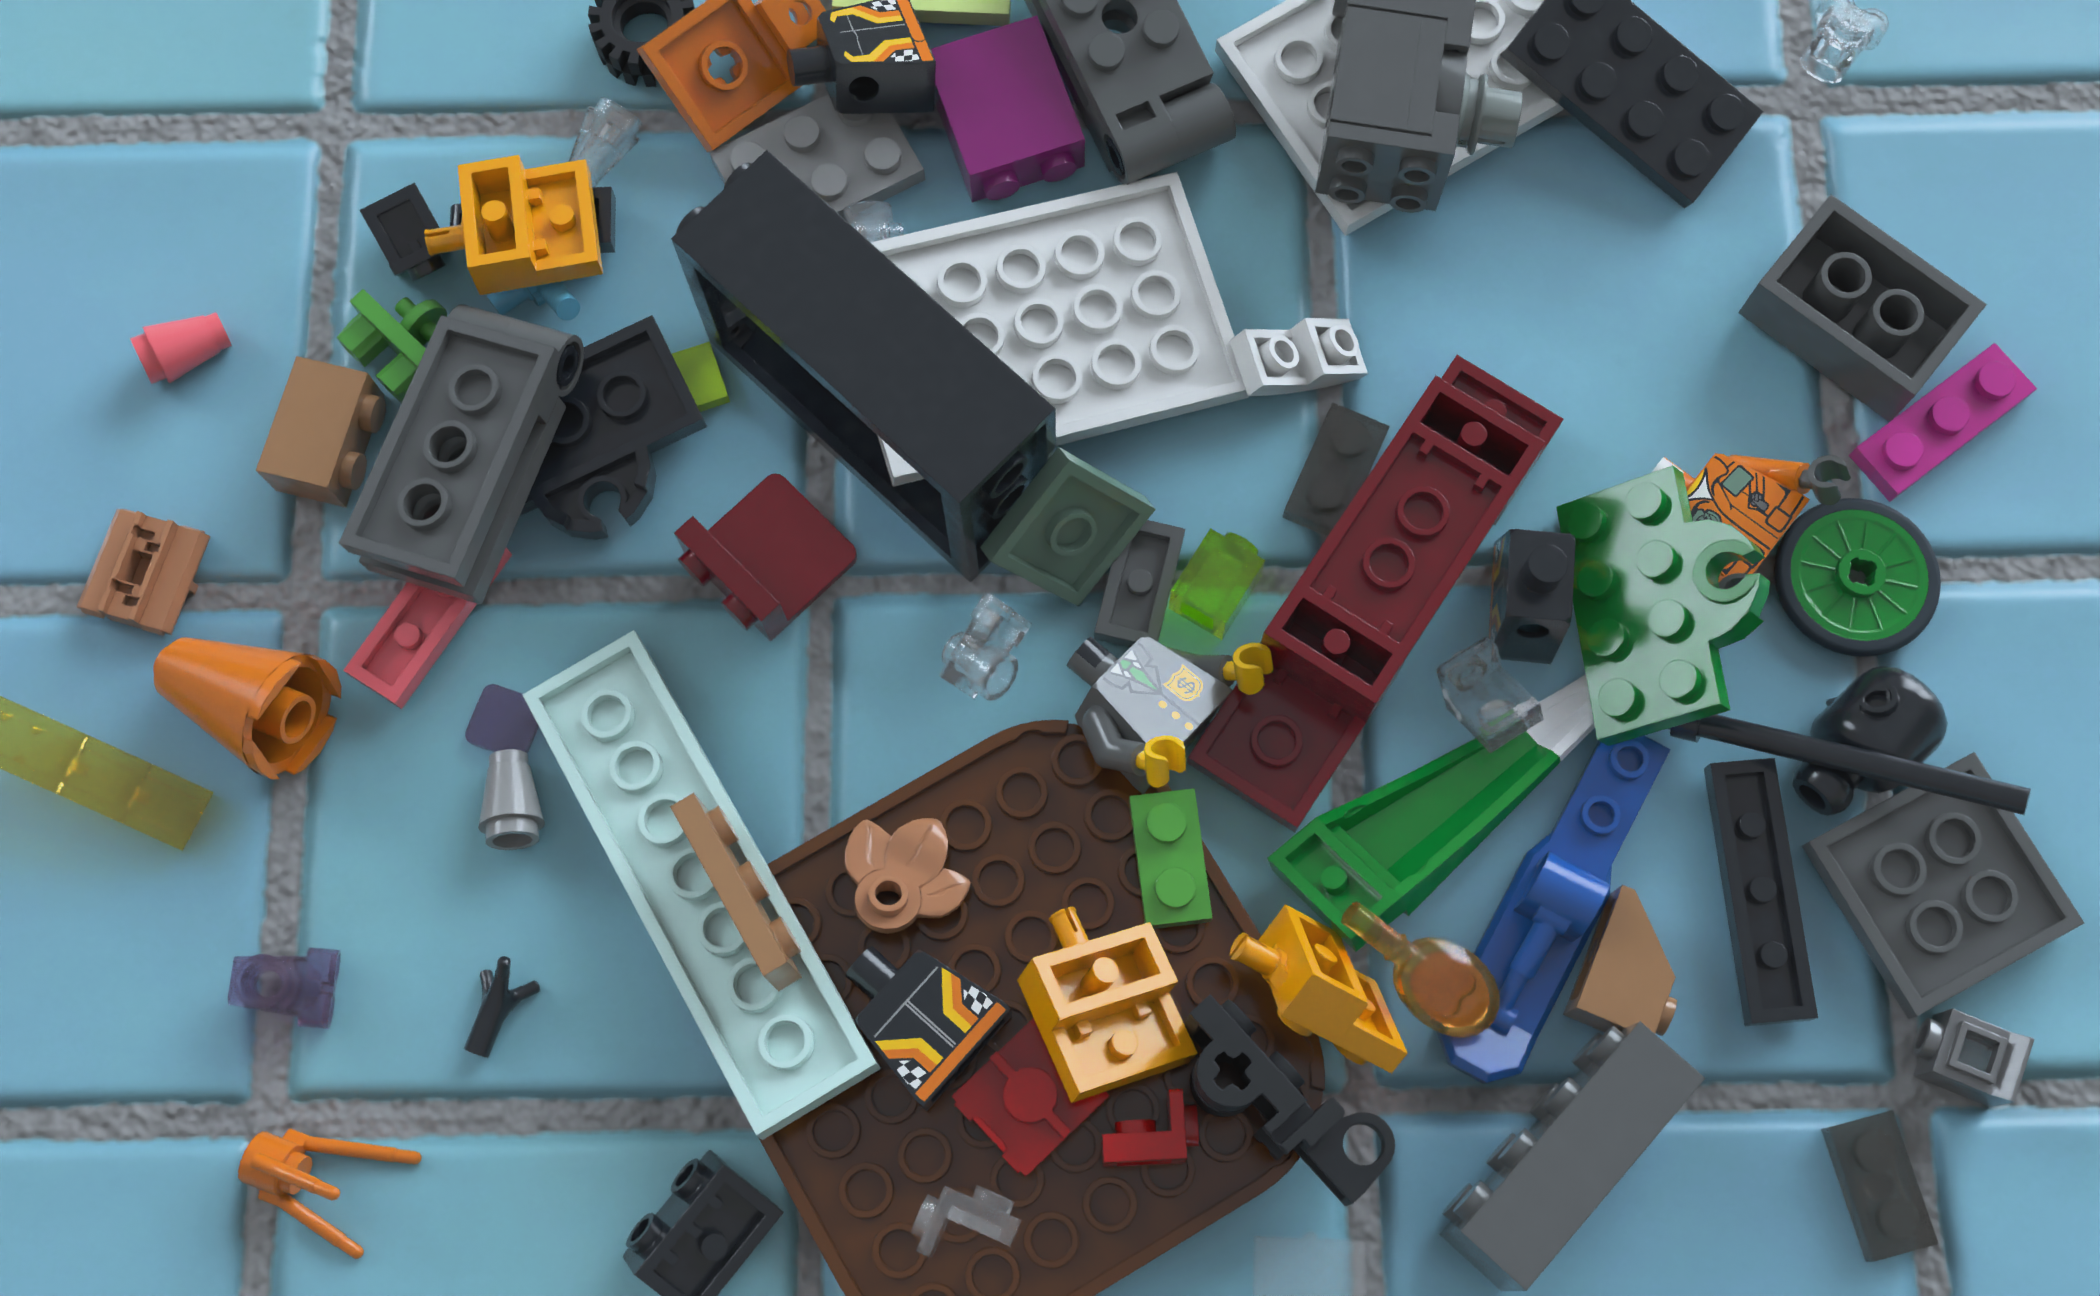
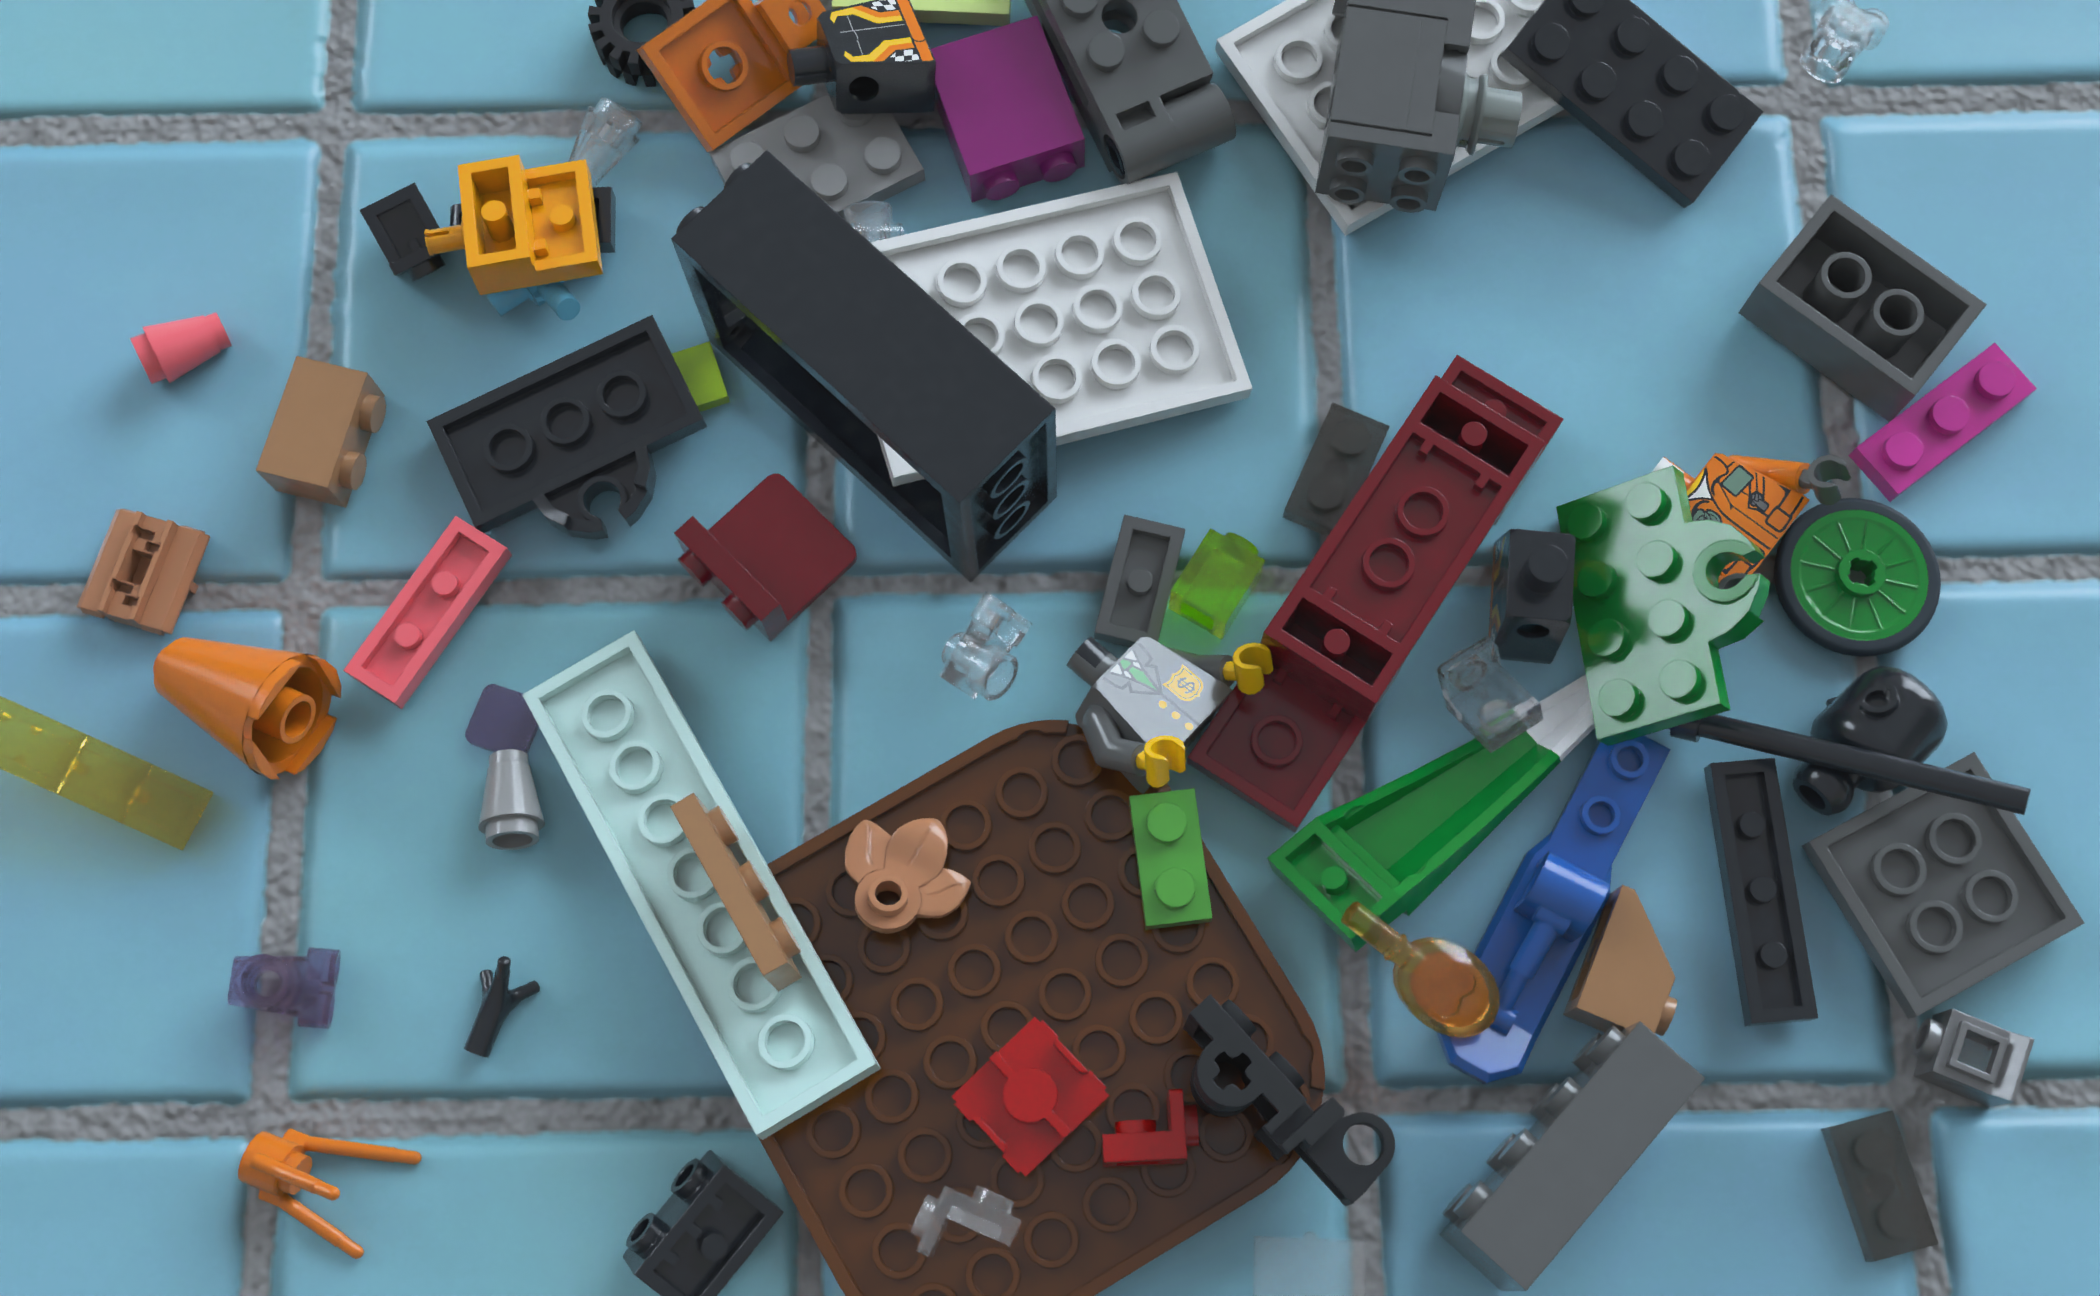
(376, 329): bright green hips -> none
(464, 452): dark grey hinge -> none
(924, 1019): torso -> none
(1067, 527): sand green plate -> none
(1105, 1007): light orange plate -> none
(1300, 359): white slope -> none
(1321, 989): light orange plate -> none

